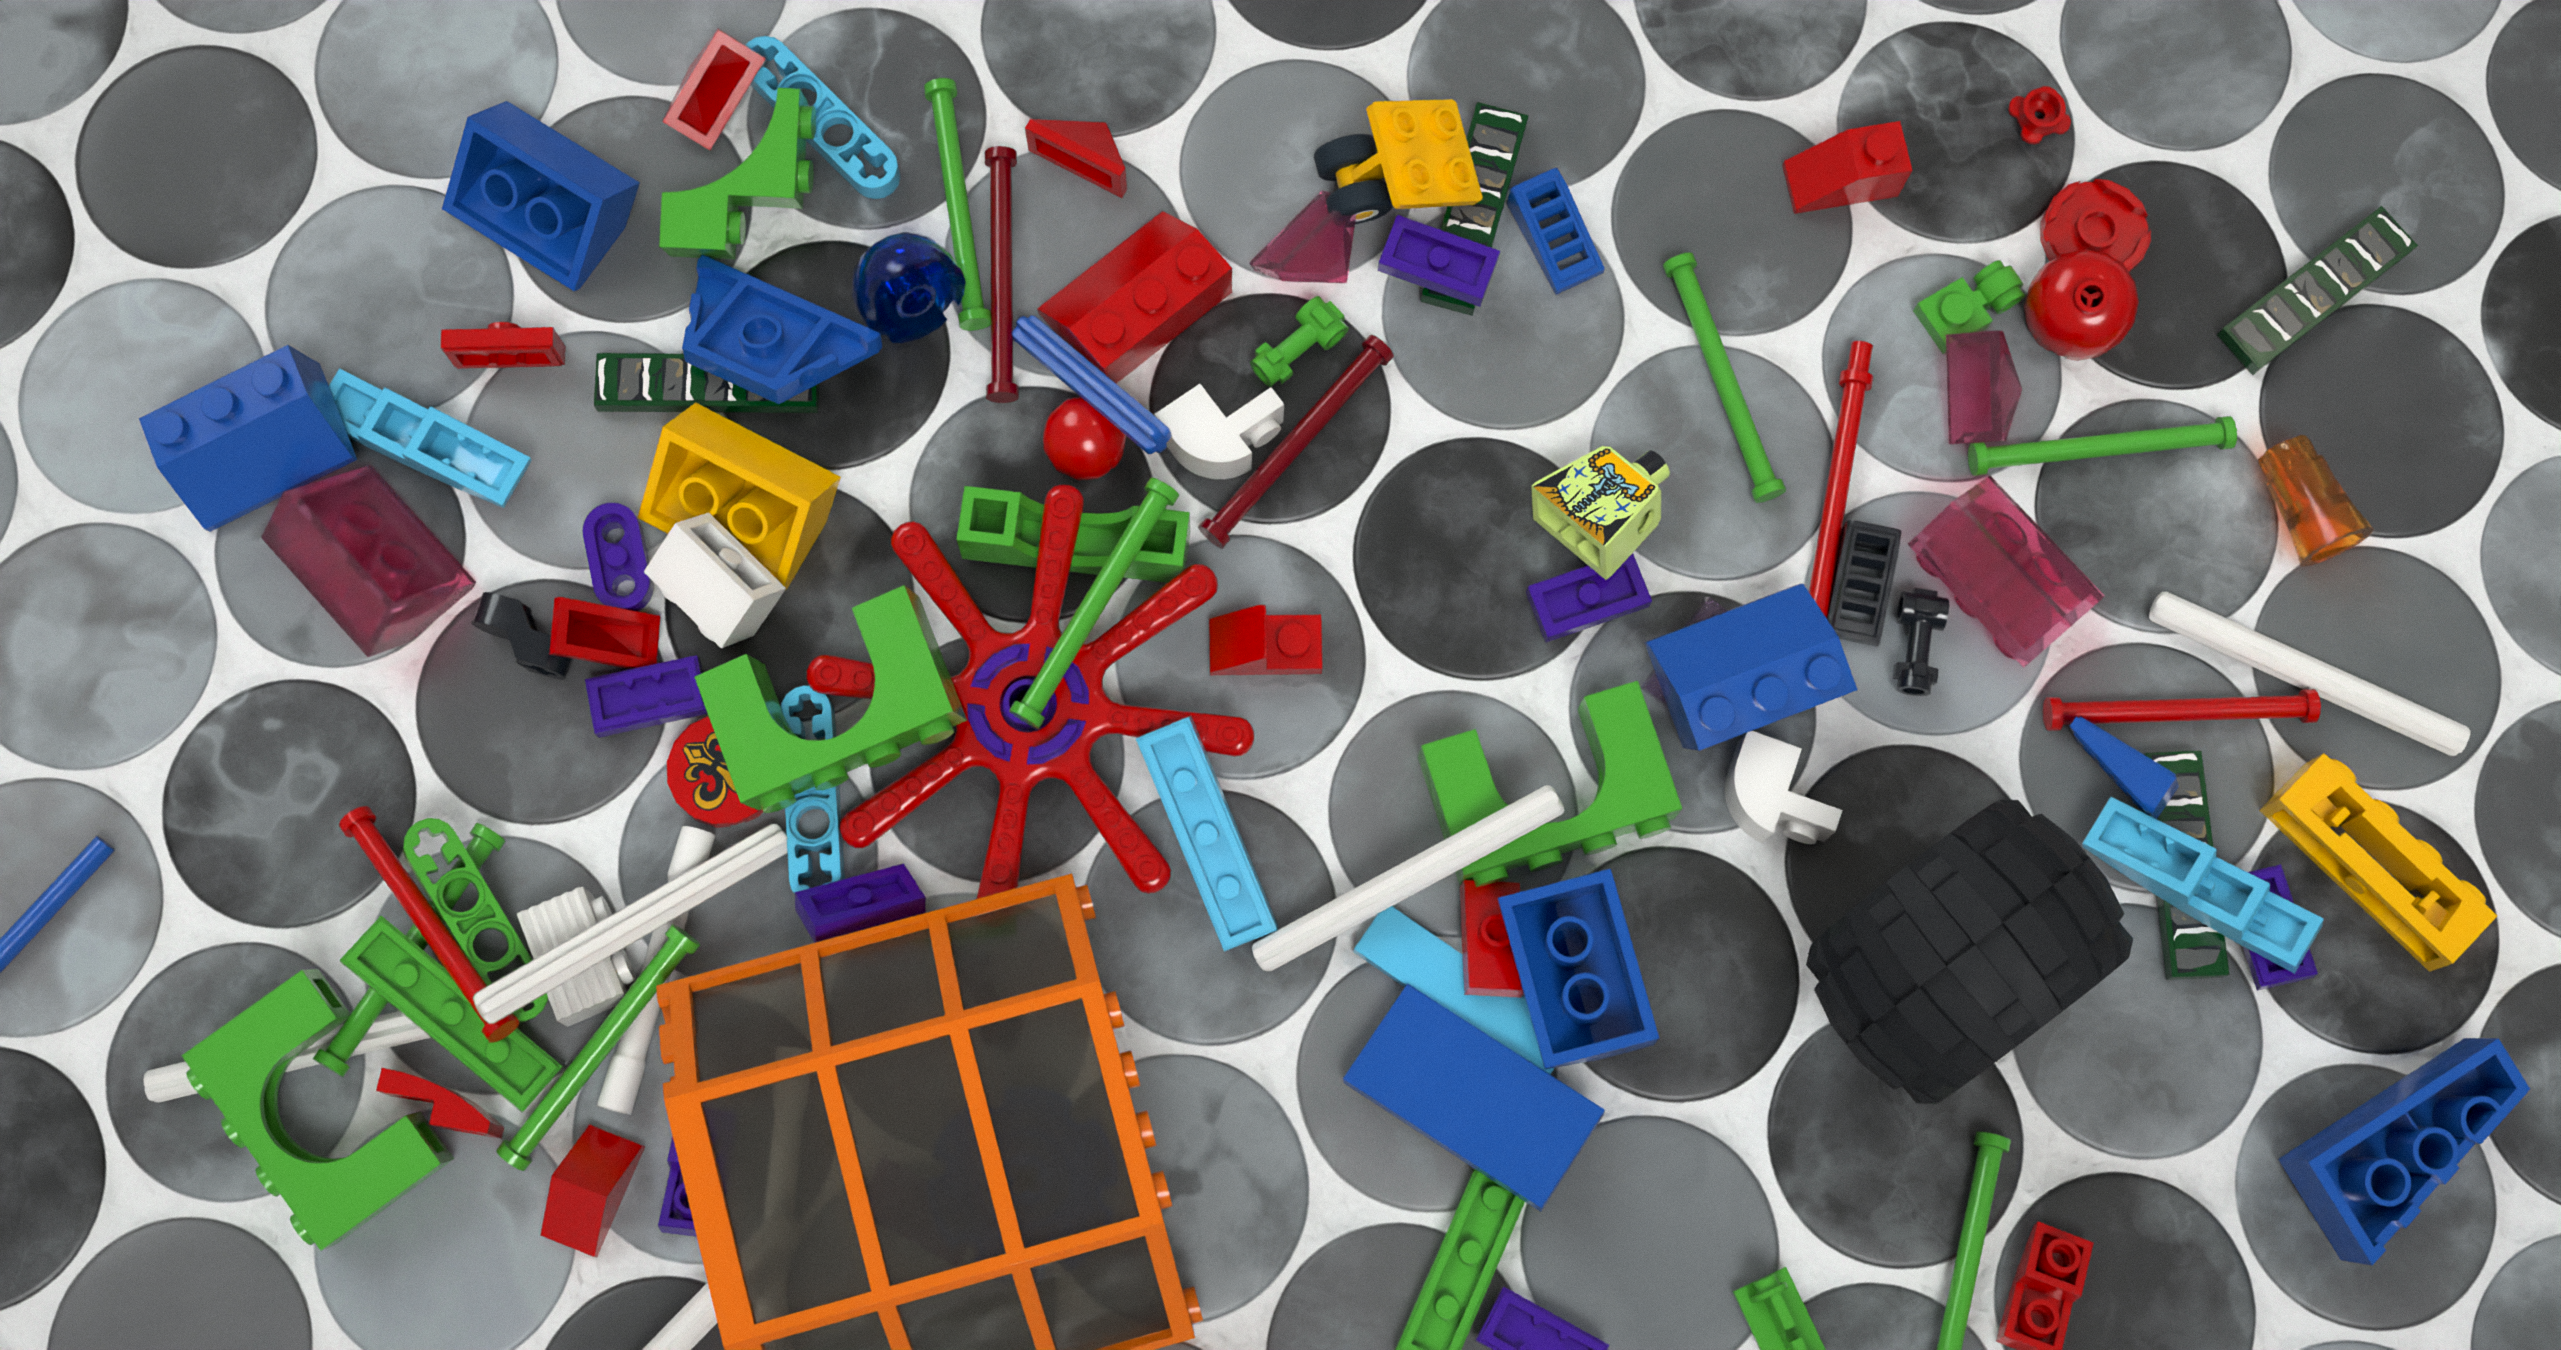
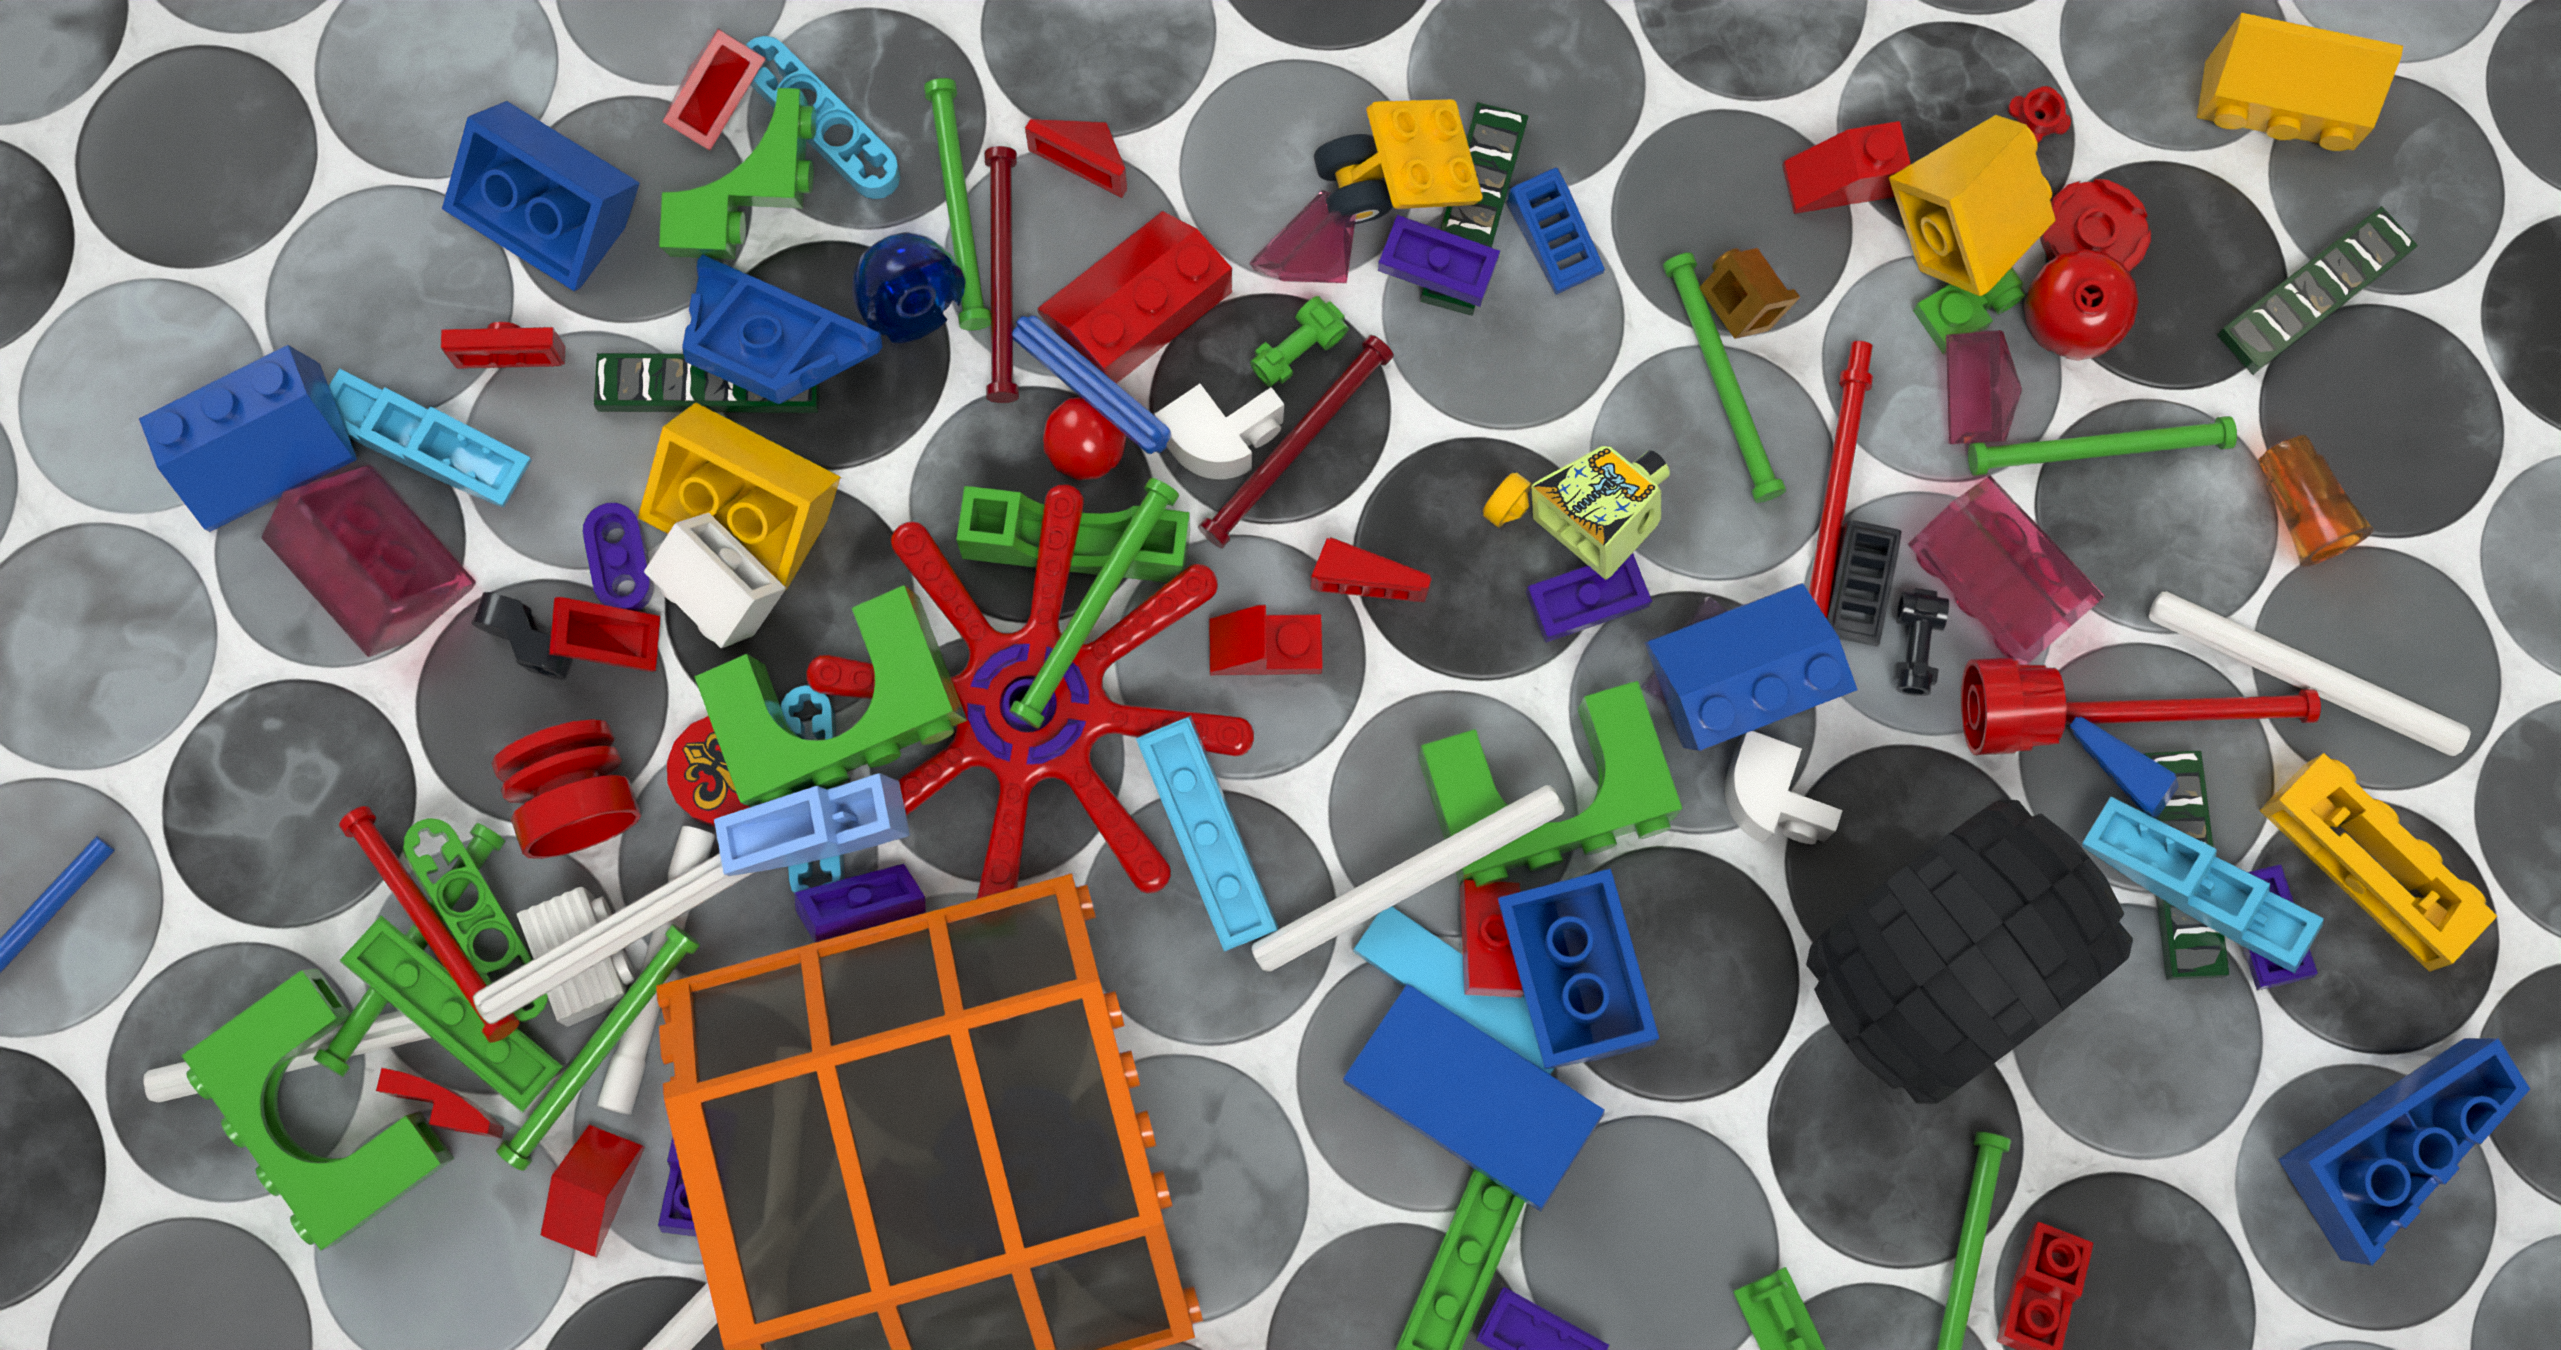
(566, 788): none -> red wheel
(645, 696): dark purple plate -> none
(812, 825): none -> light blue slope
(1362, 573): none -> red slope
(1508, 501): none -> yellow tile
(1747, 292): none -> pearl gold brick
(1975, 204): none -> yellow slope
(2011, 706): none -> red piece
(2297, 82): none -> yellow slope

